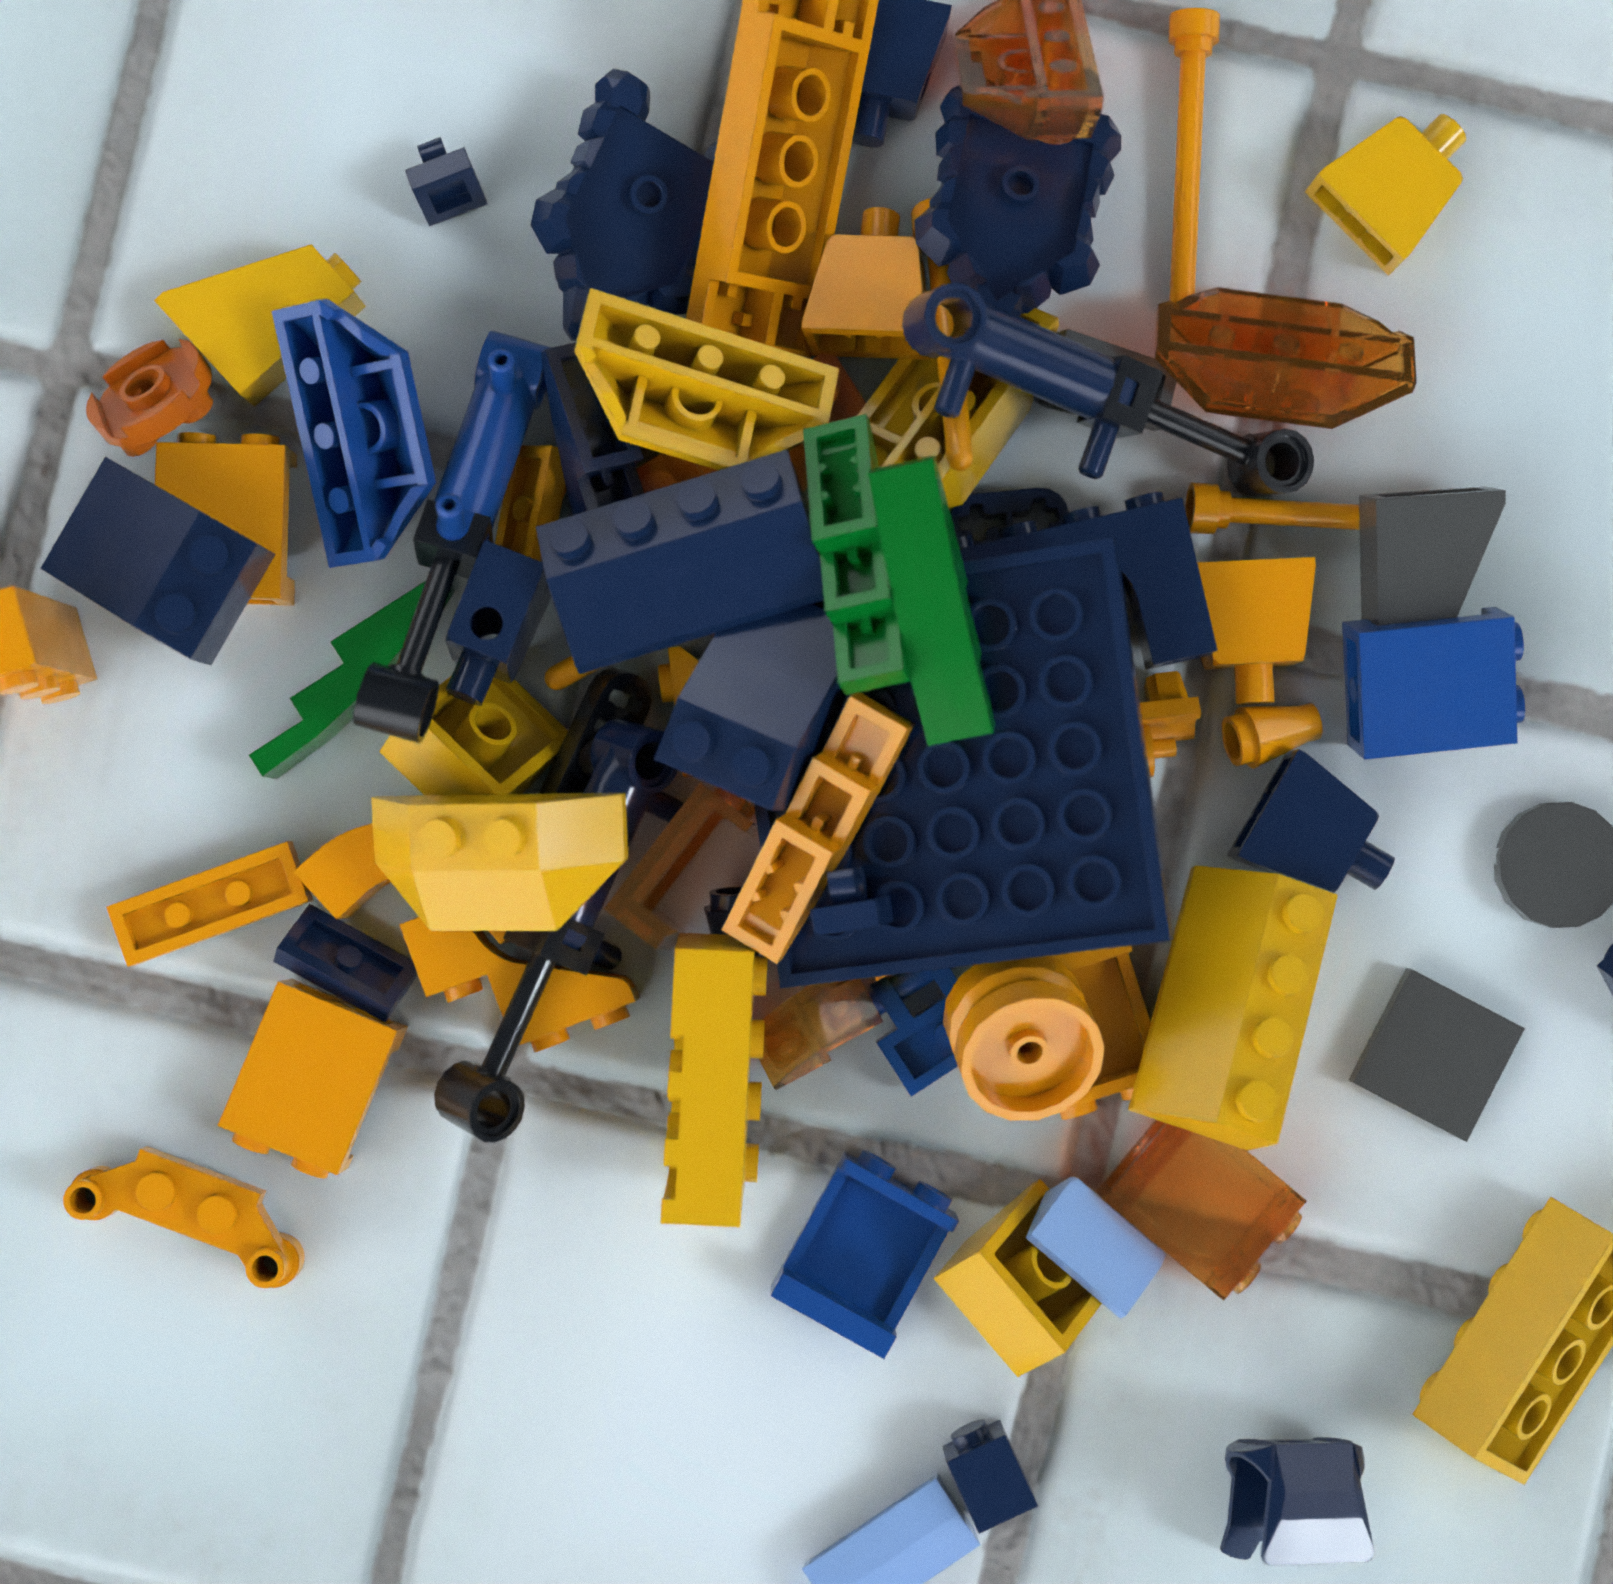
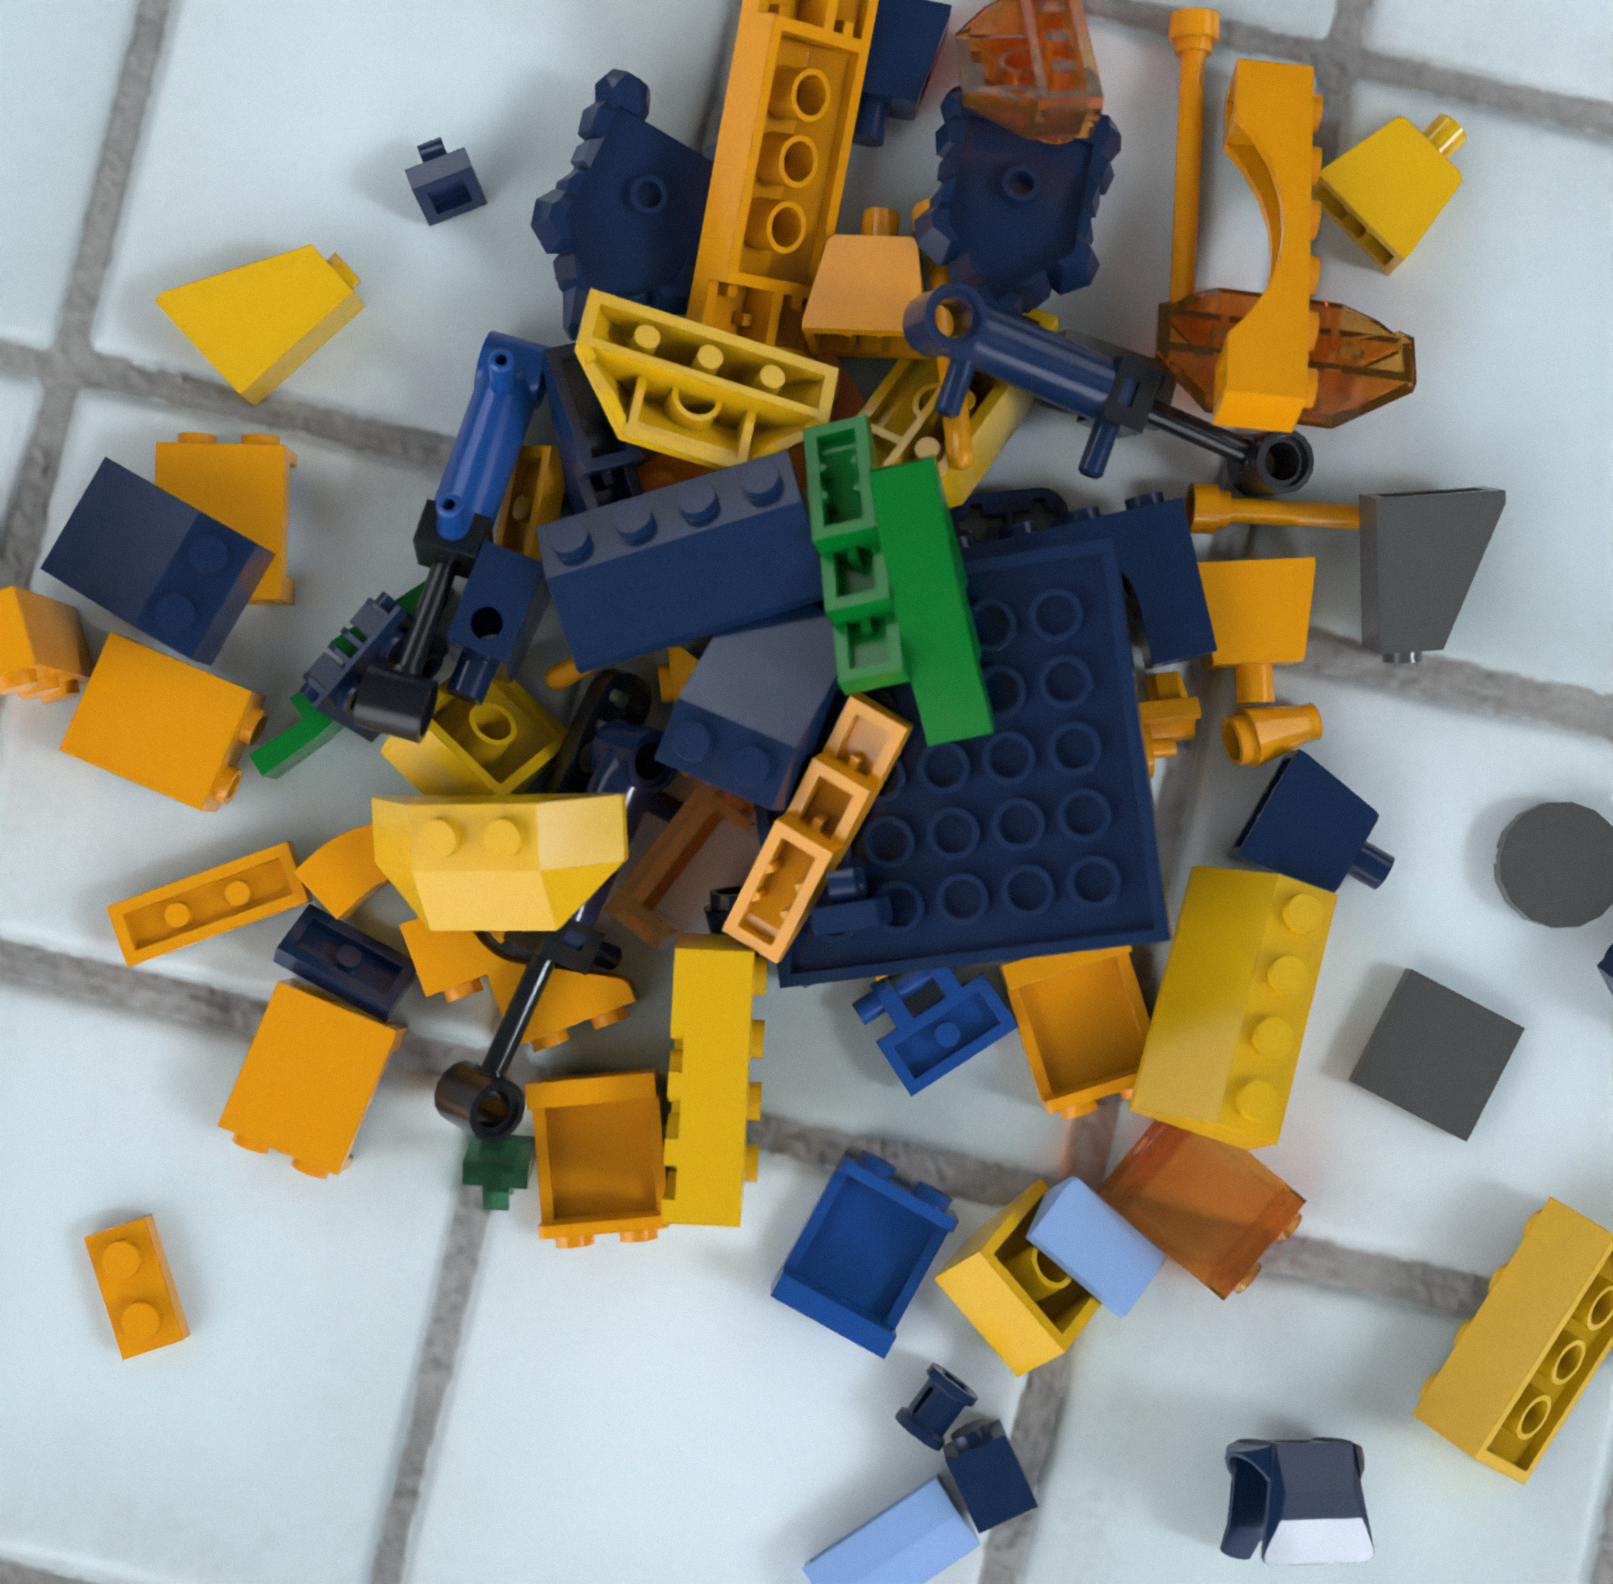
(137, 1286): none -> light orange plate
(151, 395): orange plate -> none
(165, 724): none -> light orange panel
(193, 1204): light orange plate -> none
(335, 688): none -> dark blue hinge
(355, 428): blue wedge -> none
(499, 1168): none -> clear green tile
(599, 1155): none -> light orange panel
(812, 1025): clear orange slope -> none
(936, 1406): none -> dark blue bush
(1023, 1037): light orange wheel -> none
(1269, 137): none -> light orange arch
(1432, 684): blue panel -> none

